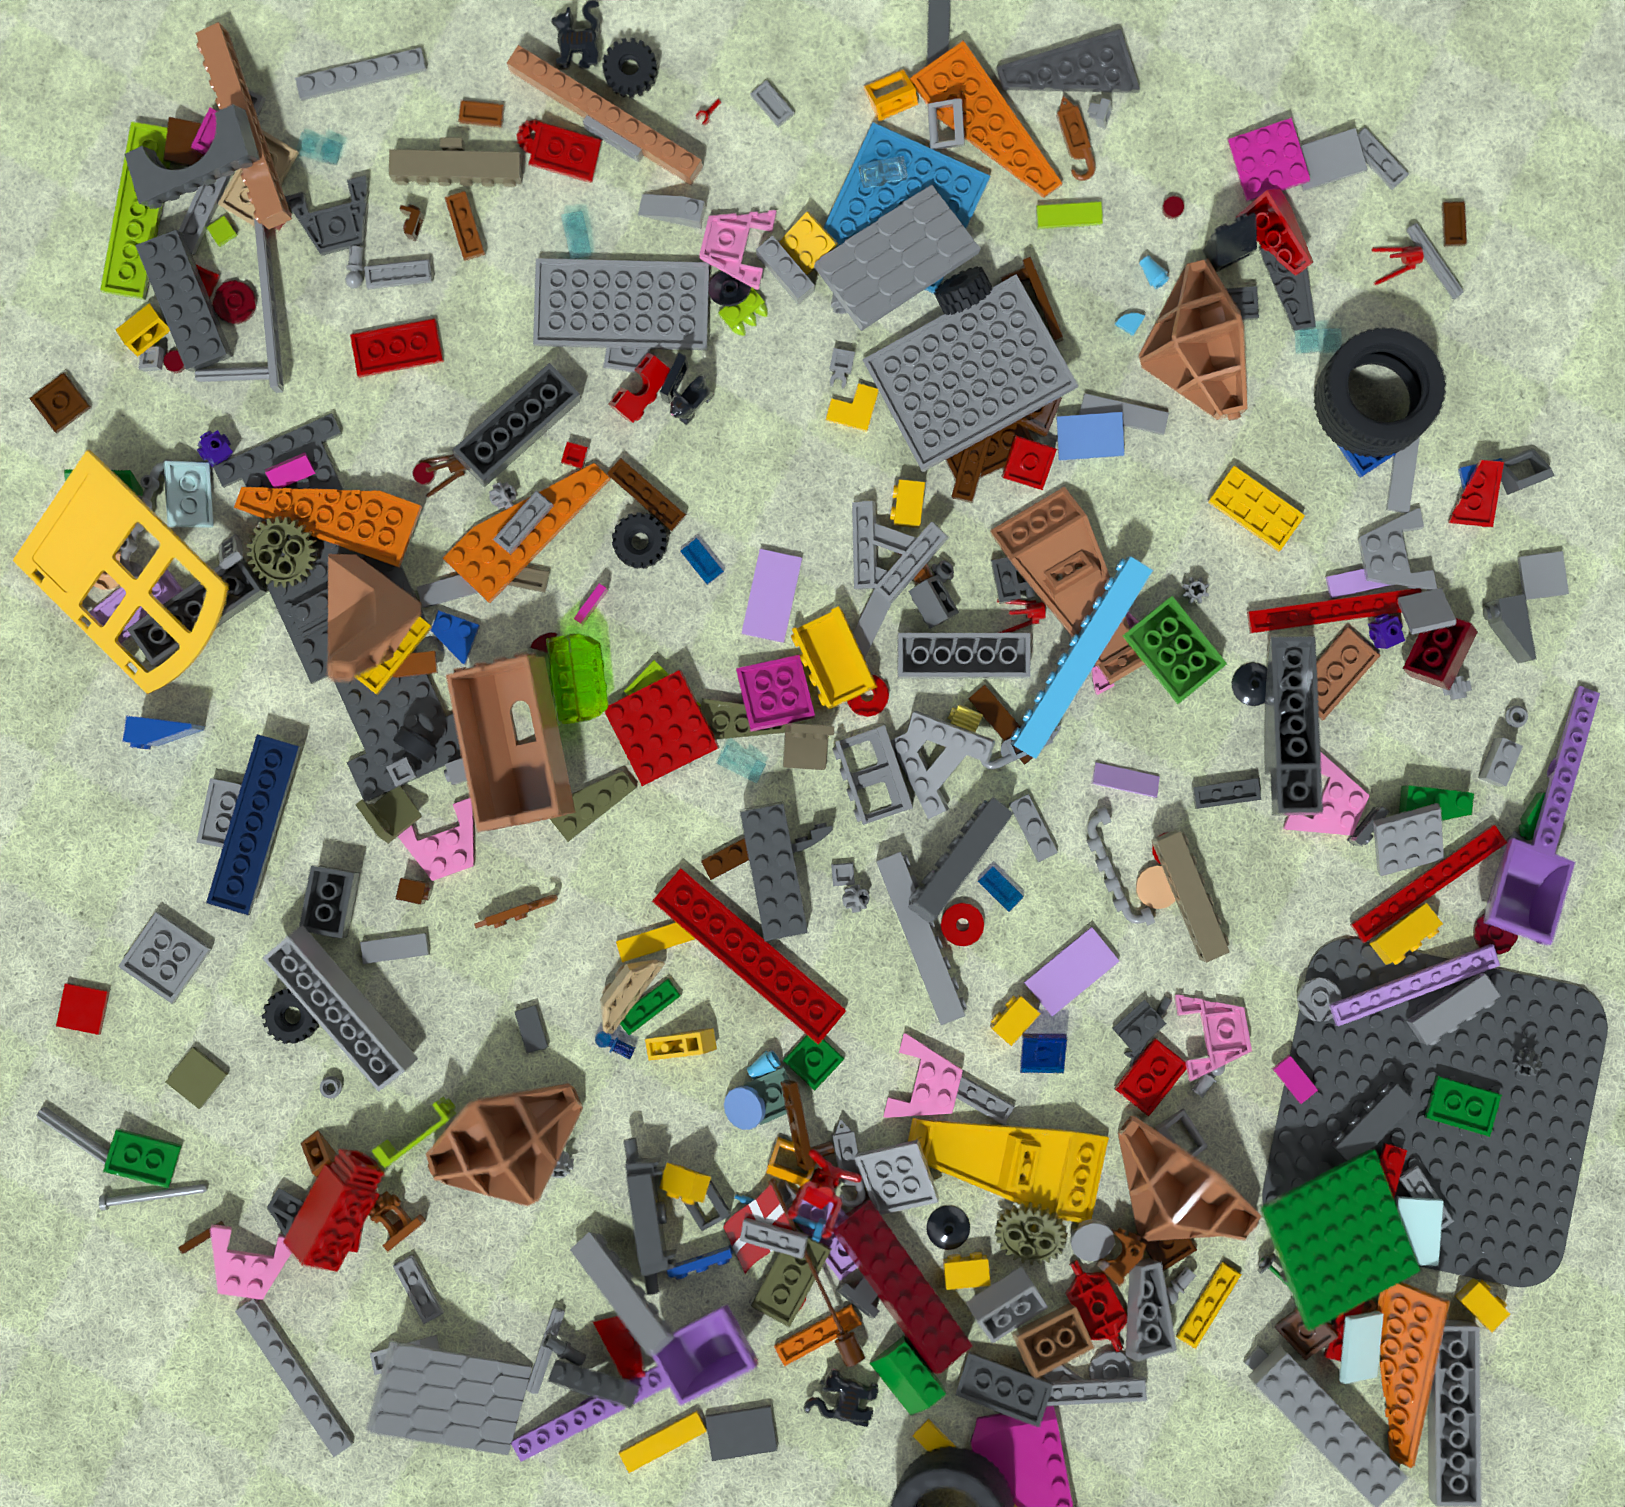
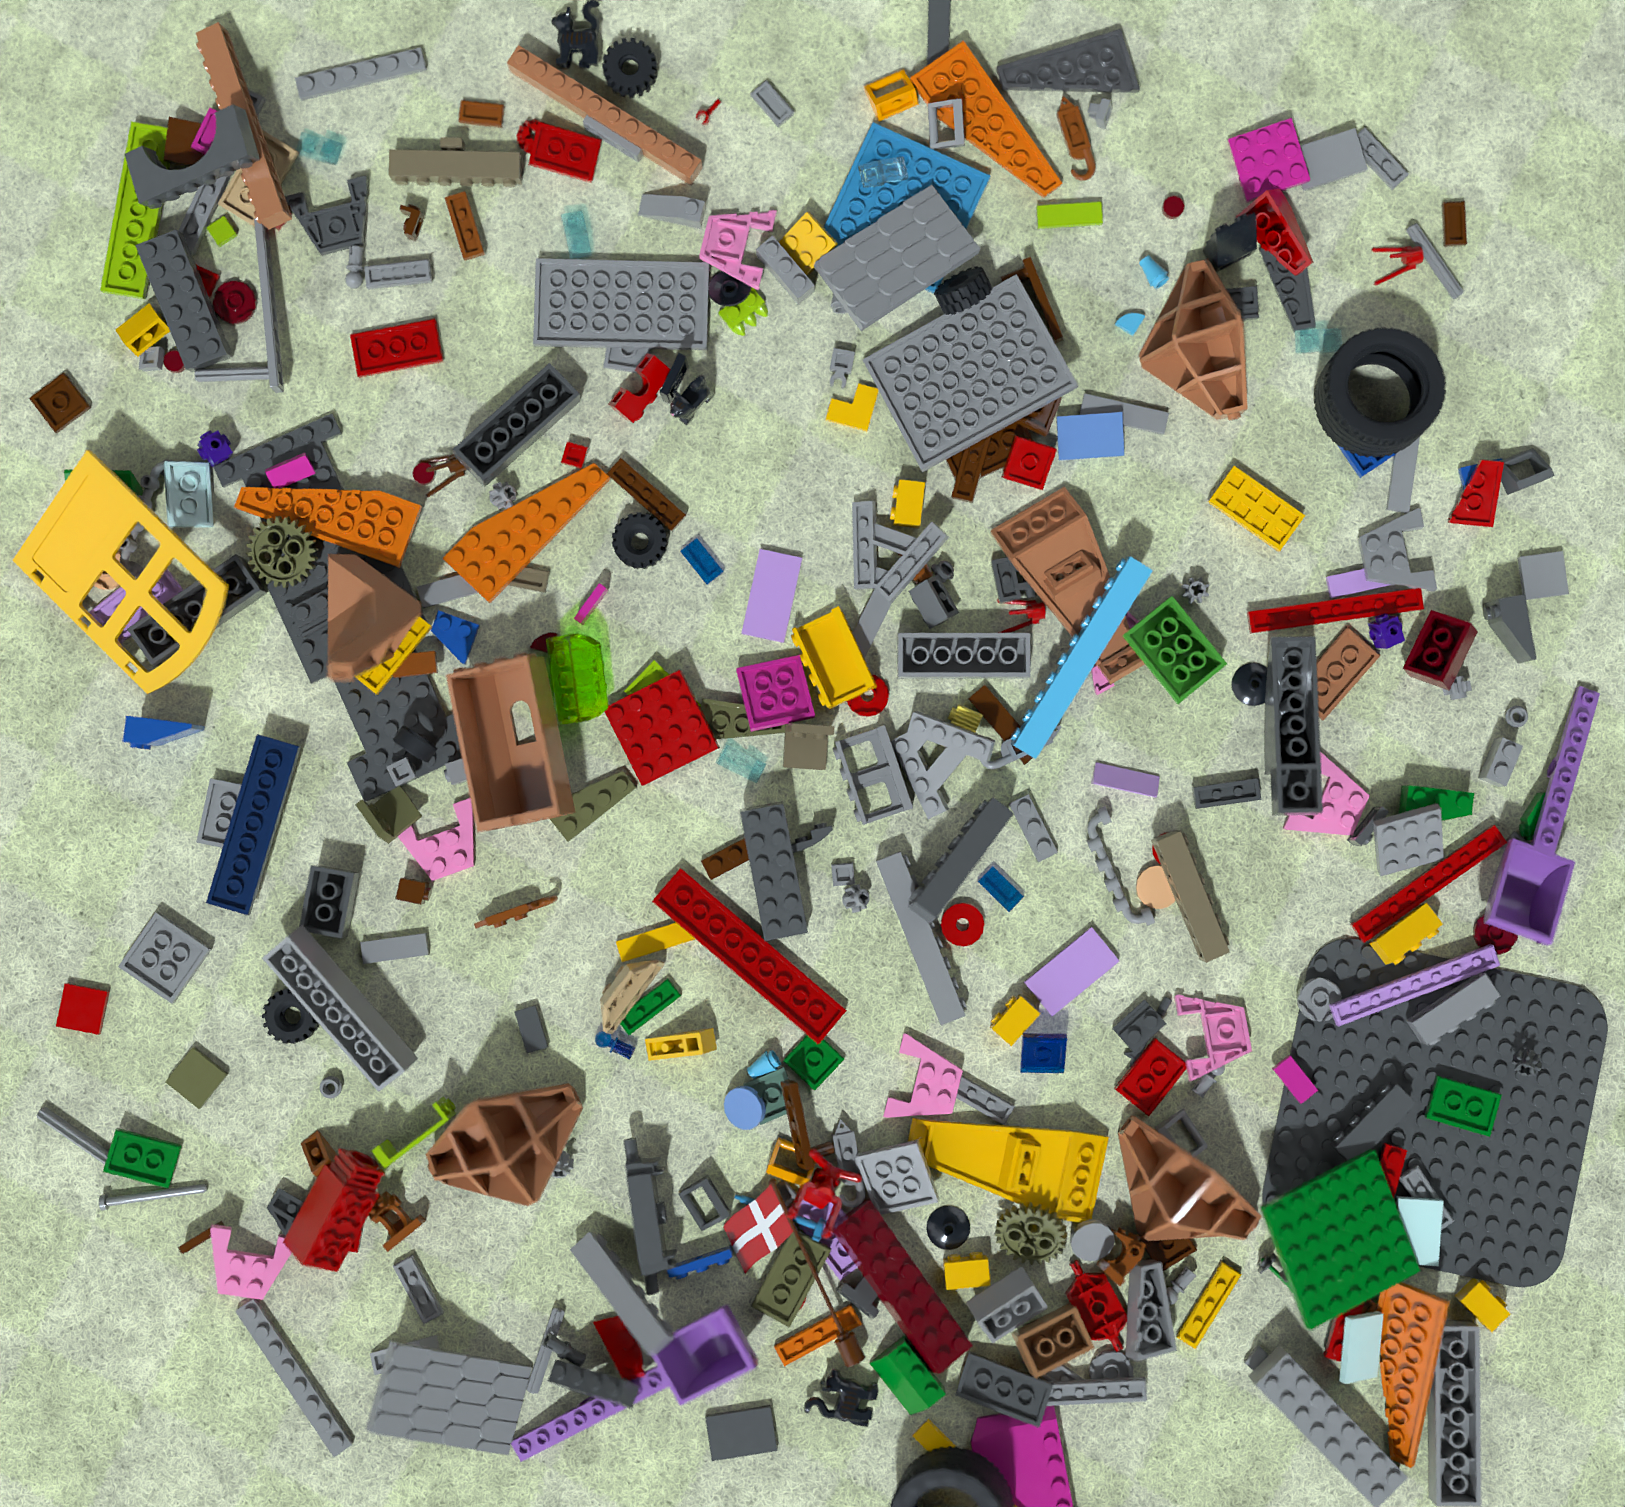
(230, 552): light grey tile -> none
(523, 522): light grey tile -> none
(663, 1441): yellow tile -> none
(684, 1183): yellow brick -> none
(774, 1238): light grey tile -> none
(1302, 1339): reddish brown tile -> none
(1426, 611): light grey tile -> none

